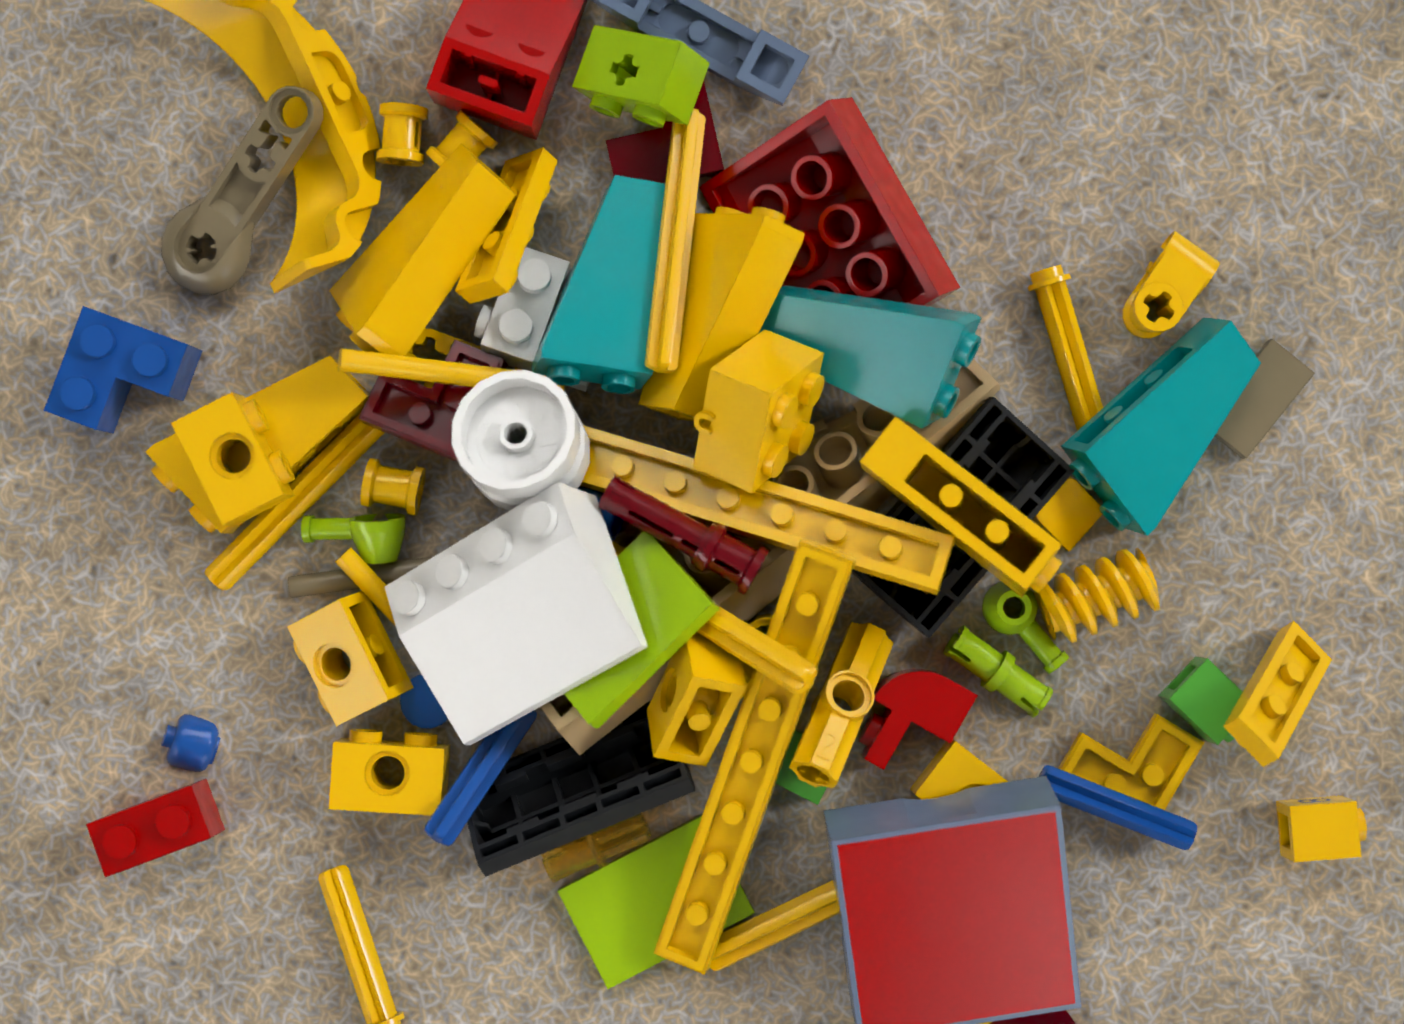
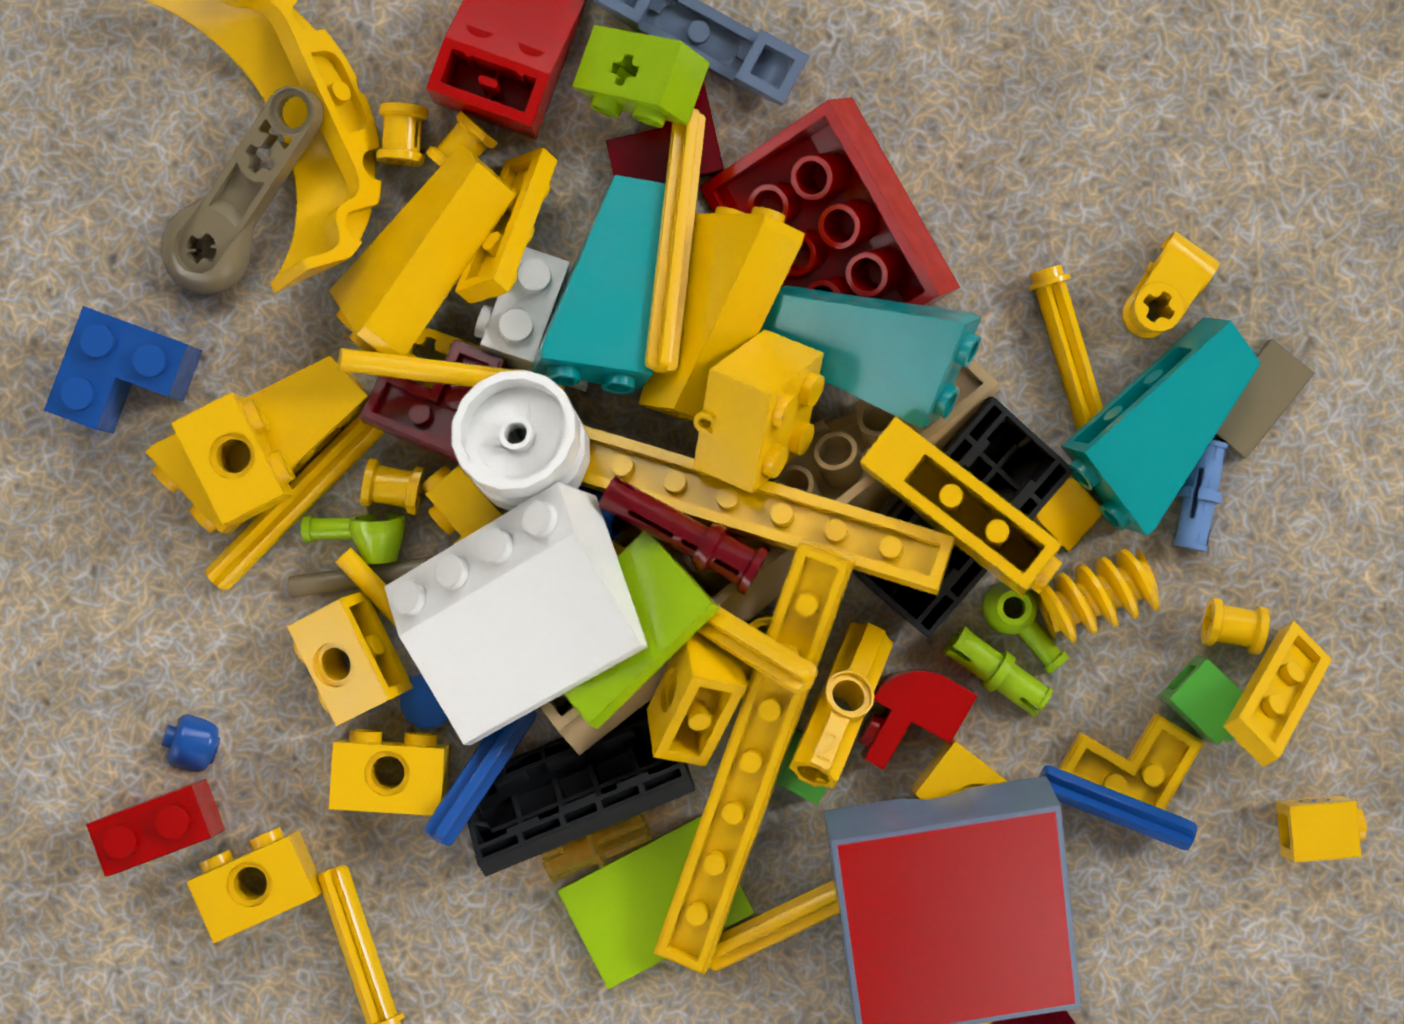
(227, 902): none -> yellow brick
(458, 502): none -> yellow brick
(1200, 499): none -> medium blue pin
(1235, 626): none -> yellow bush

